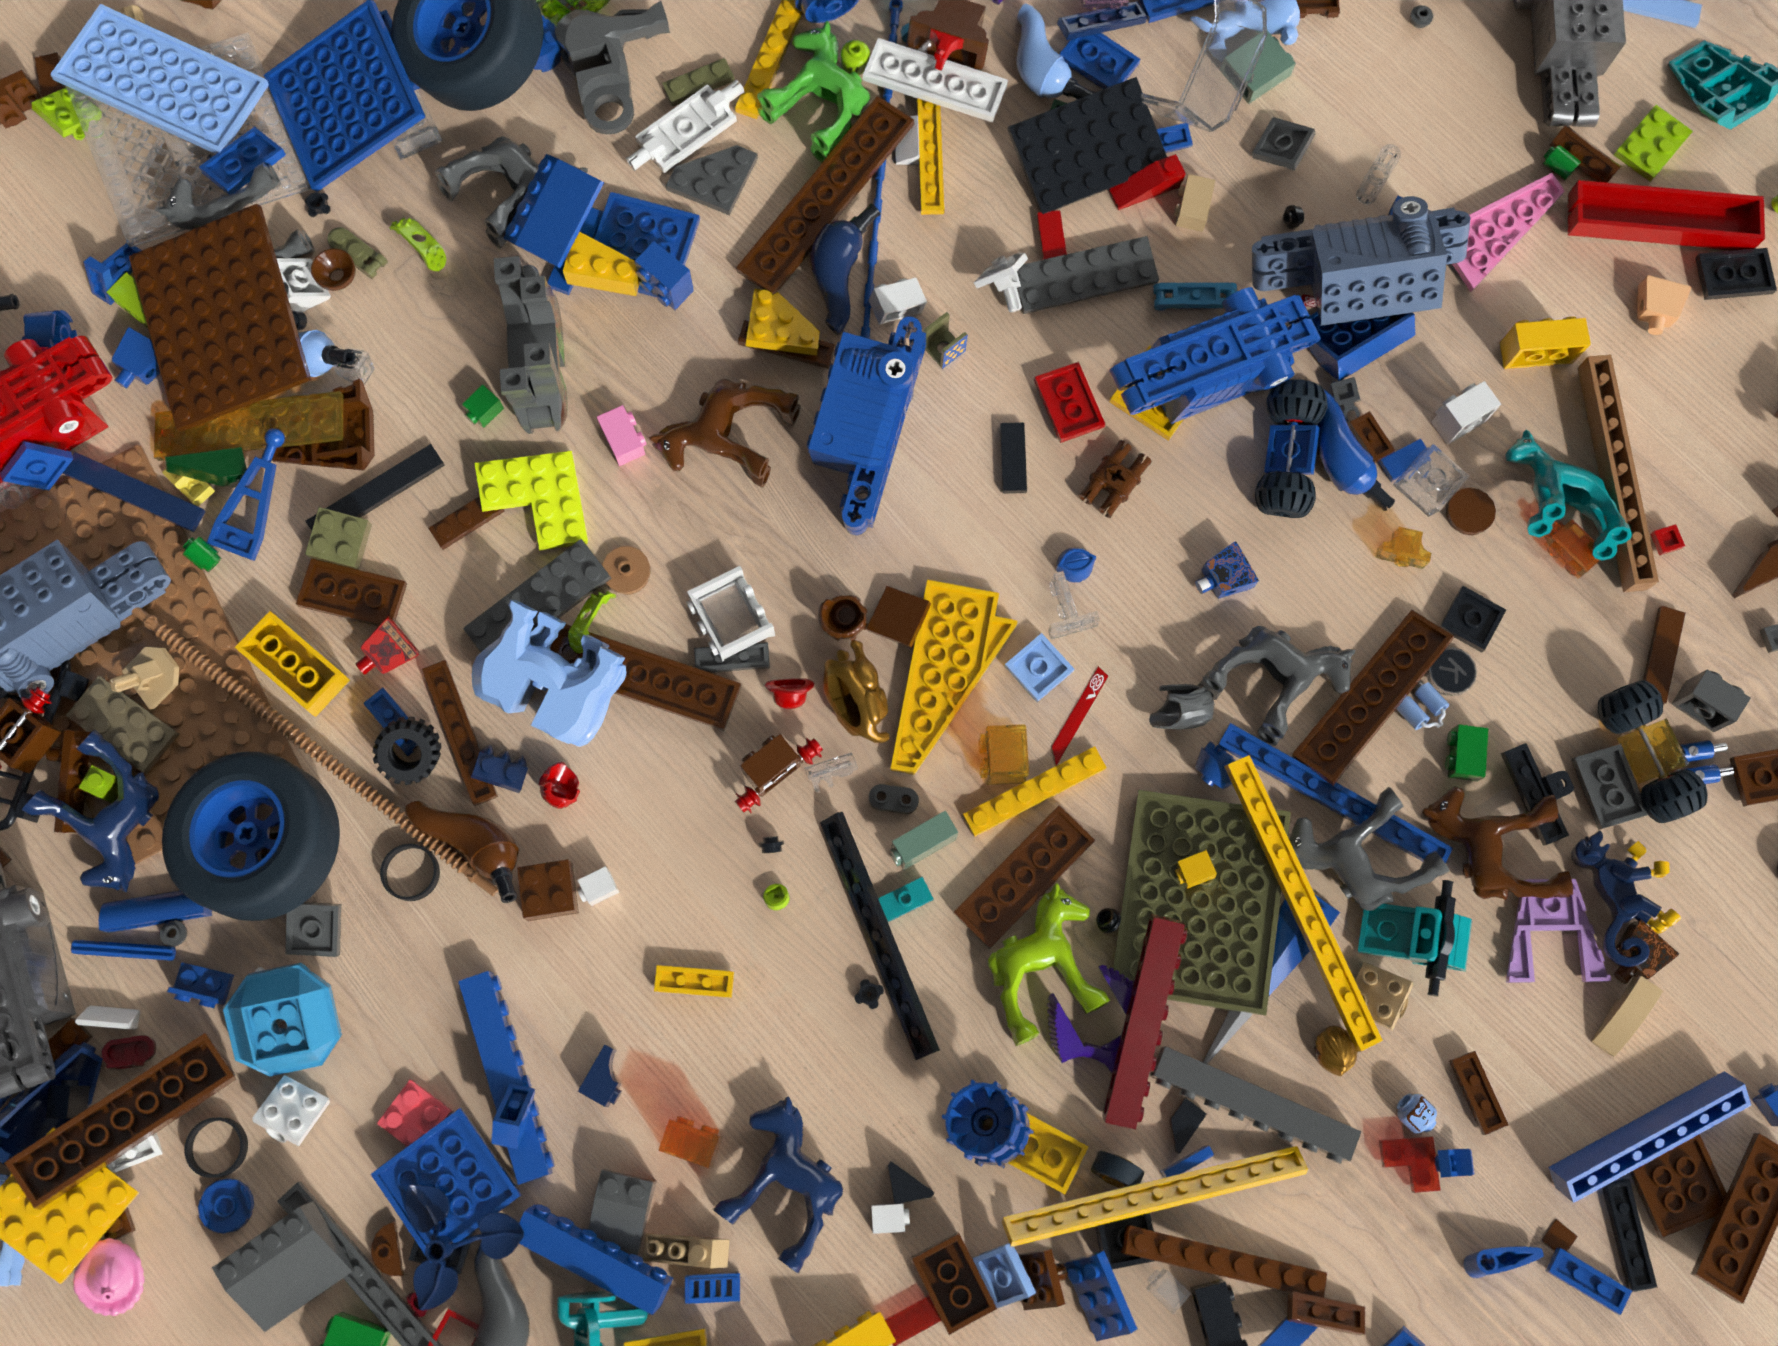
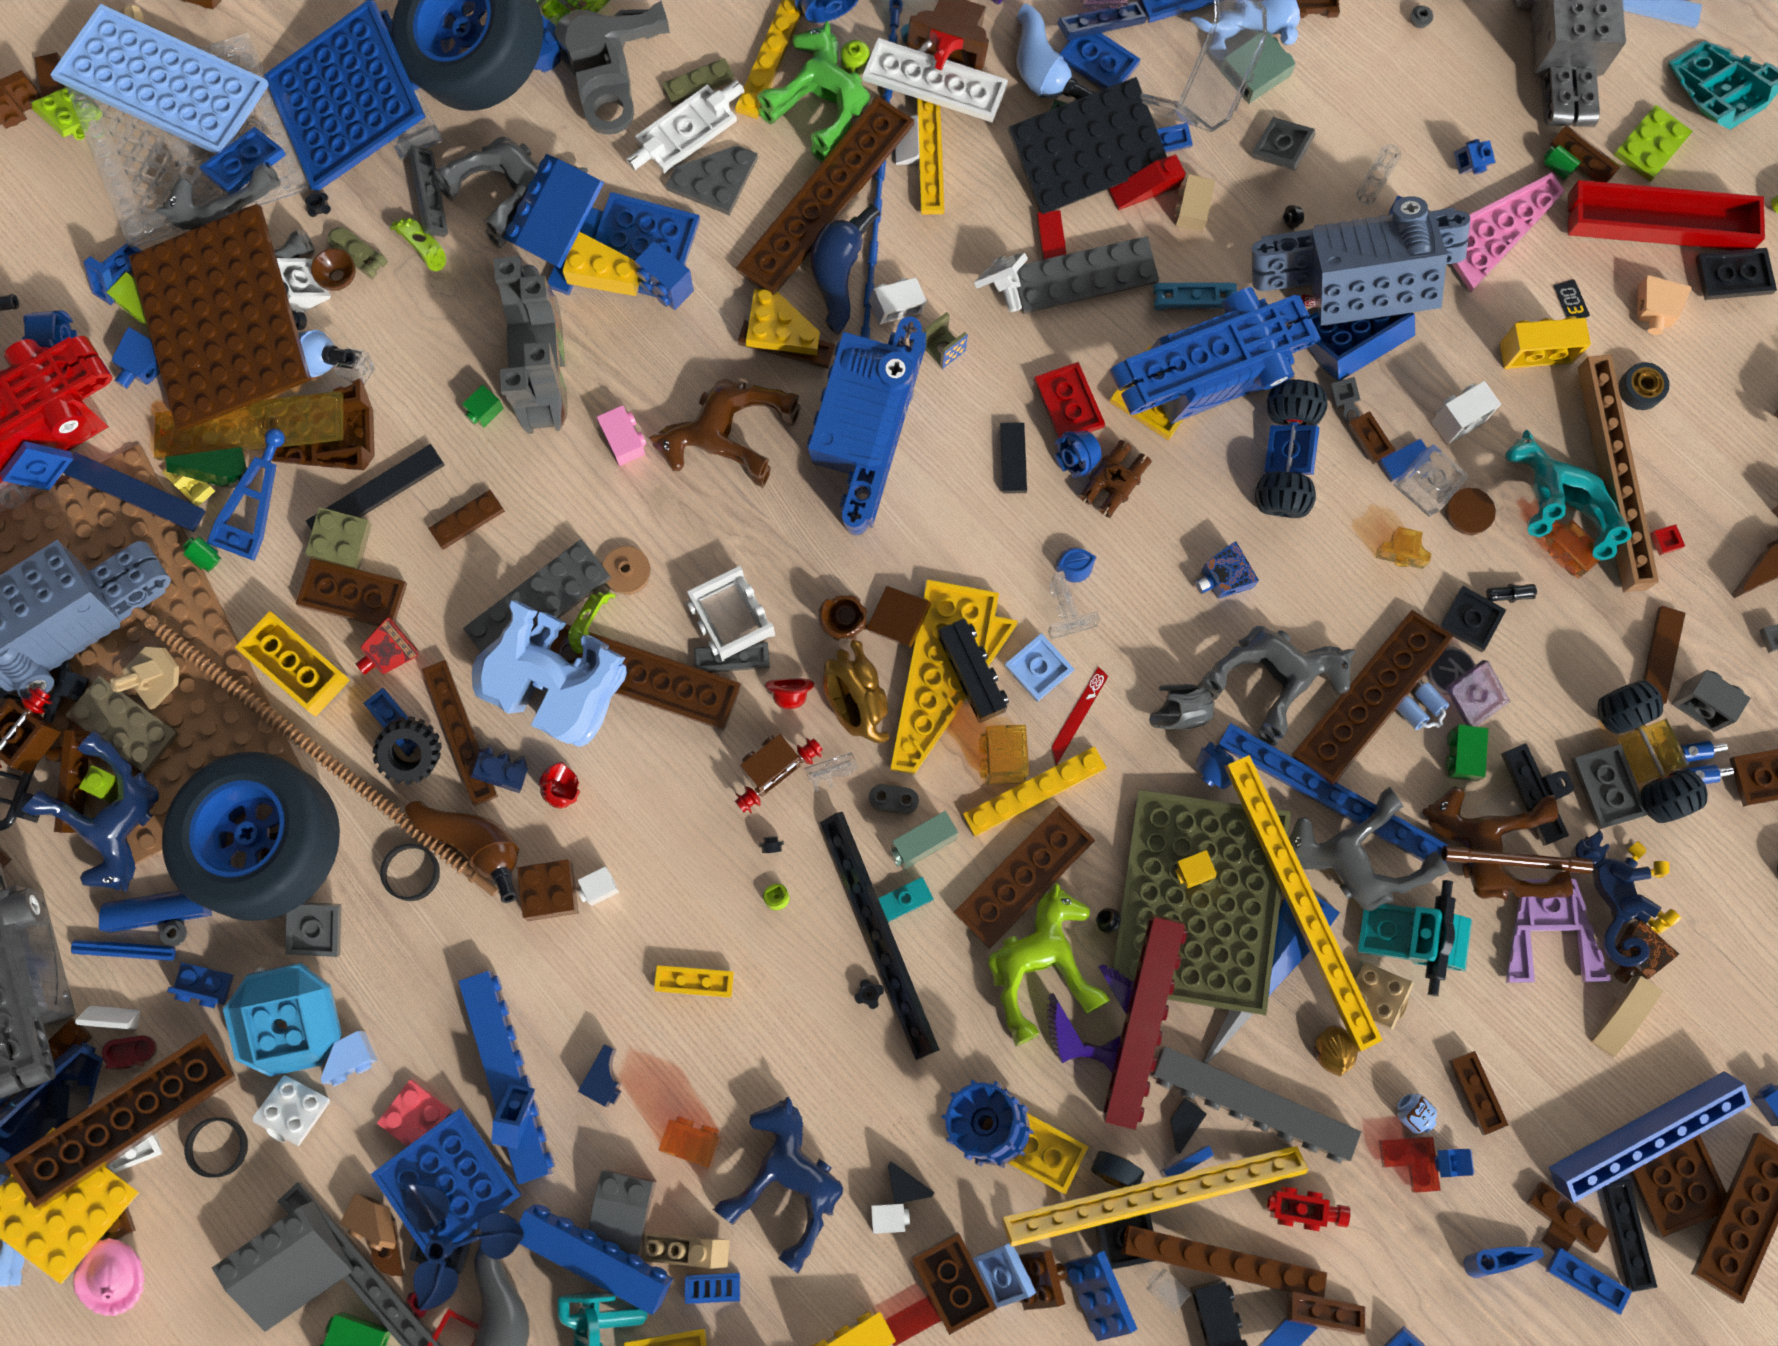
(226, 1206): blue tile -> none
(348, 1056): none -> light blue slope
(370, 1220): none -> medium nougat slope
(428, 191): none -> dark grey plate
(543, 482): neon yellow plate -> none
(972, 670): none -> black brick
(1077, 452): none -> blue cone
(1298, 1209): none -> red brick
(1346, 460): blue animal -> none
(1464, 855): none -> reddish brown piece
(1477, 694): none -> clear purple plate
(1479, 155): none -> blue brick
(1512, 593): none -> black axle
(1568, 1217): none -> reddish brown plate
(1571, 299): none -> black sticker
(1635, 394): none -> wheel

